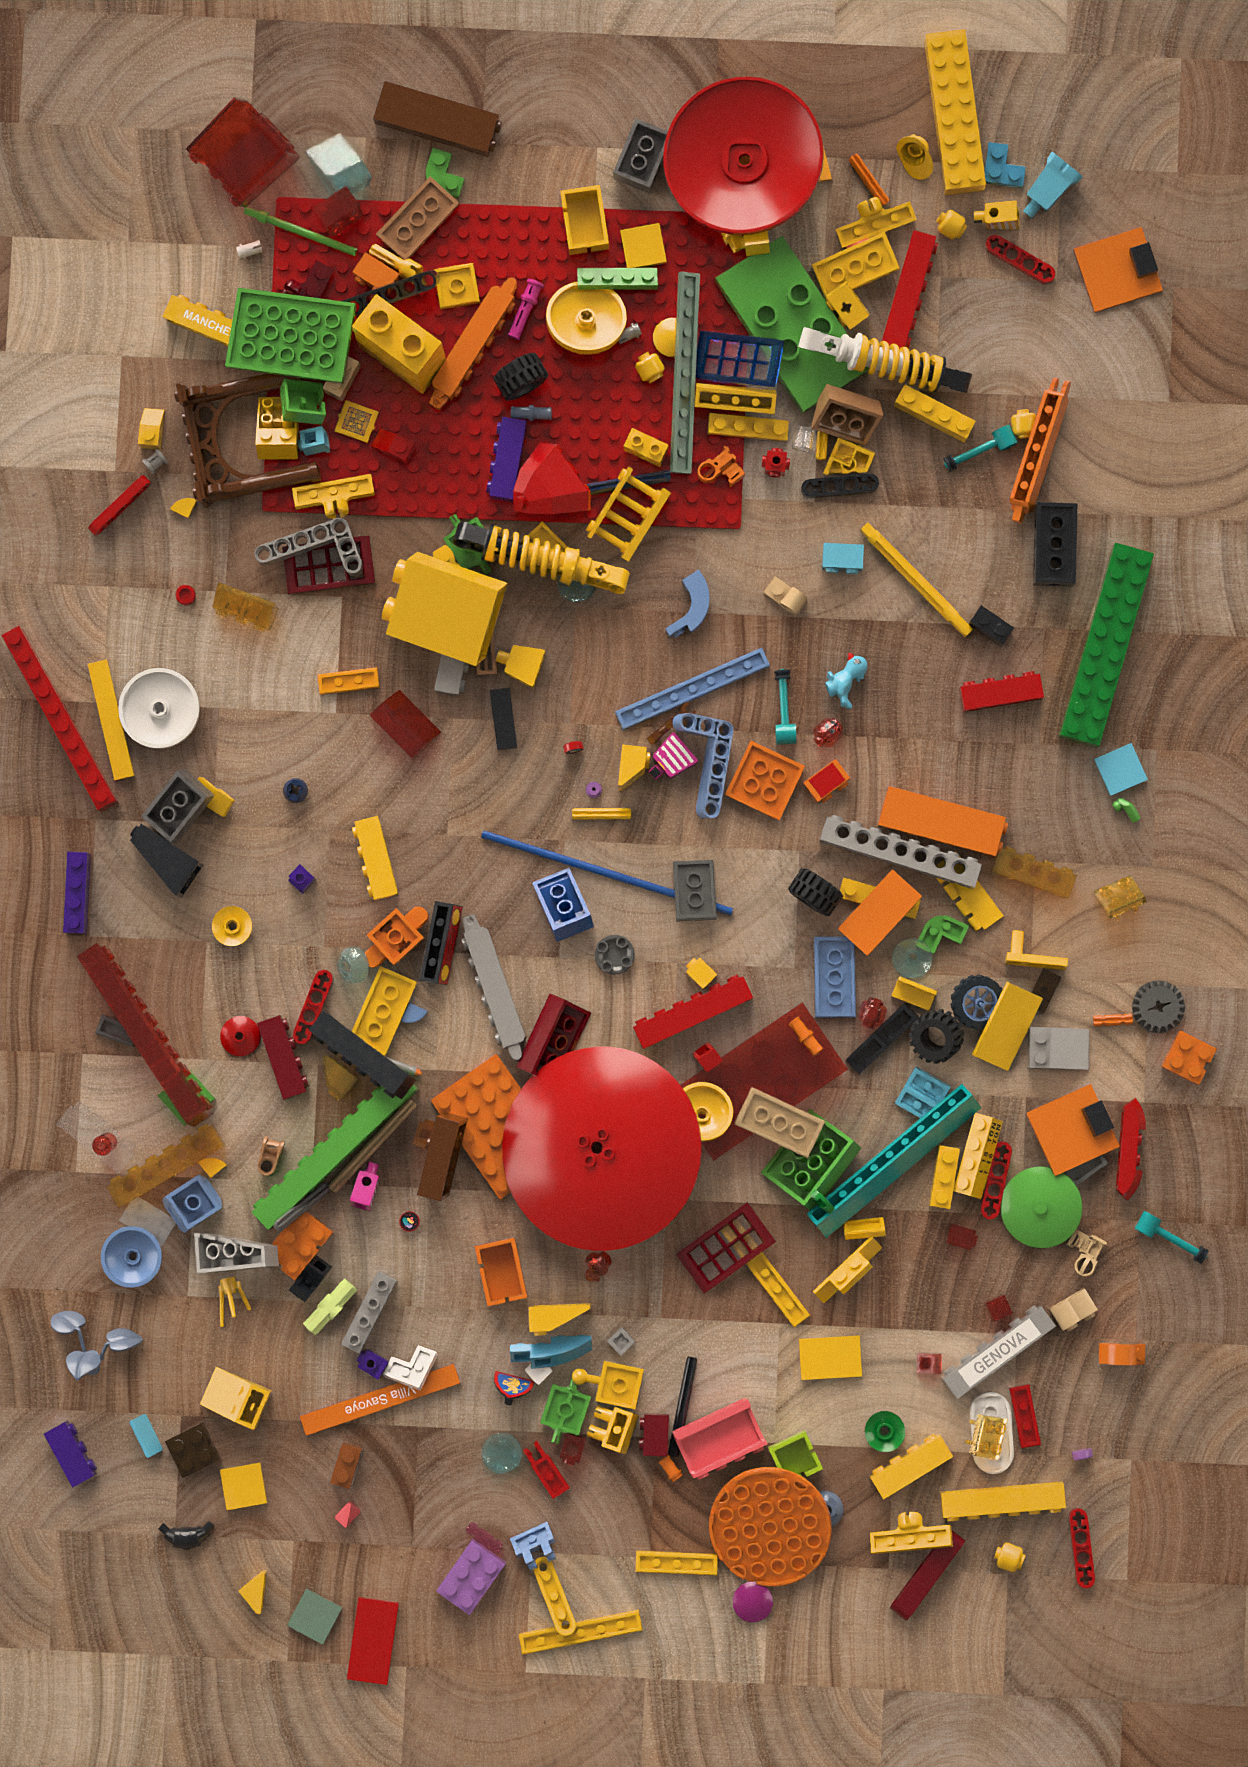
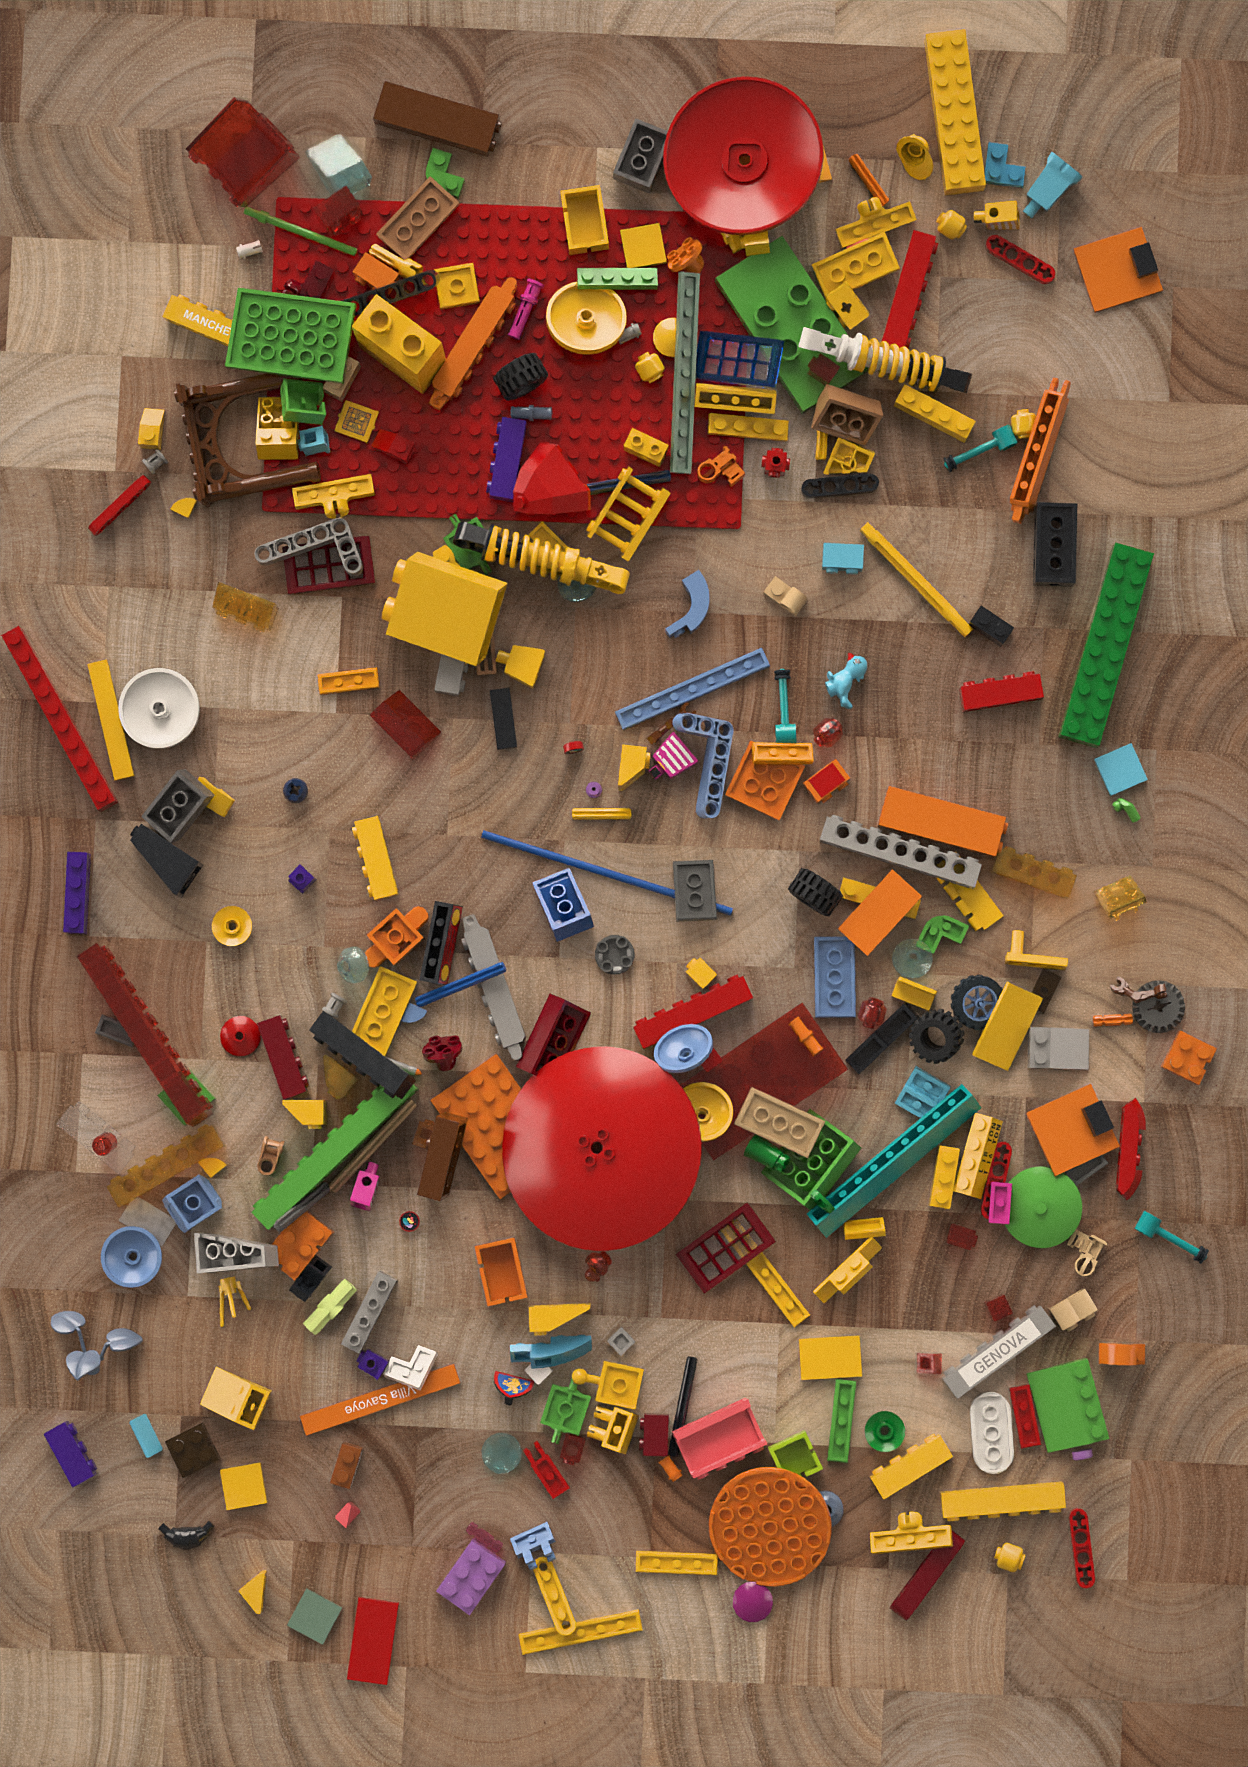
(185, 595): red tile -> none
(308, 1112): none -> yellow slope
(315, 1007): red beam -> none
(340, 1001): none -> light grey bush
(442, 1051): none -> dark red plate
(460, 984): none -> blue axle
(683, 1048): none -> medium blue dish
(686, 257): none -> orange plate
(766, 1154): none -> green plant
(782, 753): none -> light orange tile
(804, 439): clear piece -> none
(822, 369): none -> clear red brick
(841, 1420): none -> bright green tile
(987, 1436): clear yellow plate -> none
(1000, 1203): none -> dark pink plate
(1067, 1405): none -> bright green slope
(1158, 991): none -> reddish brown piece

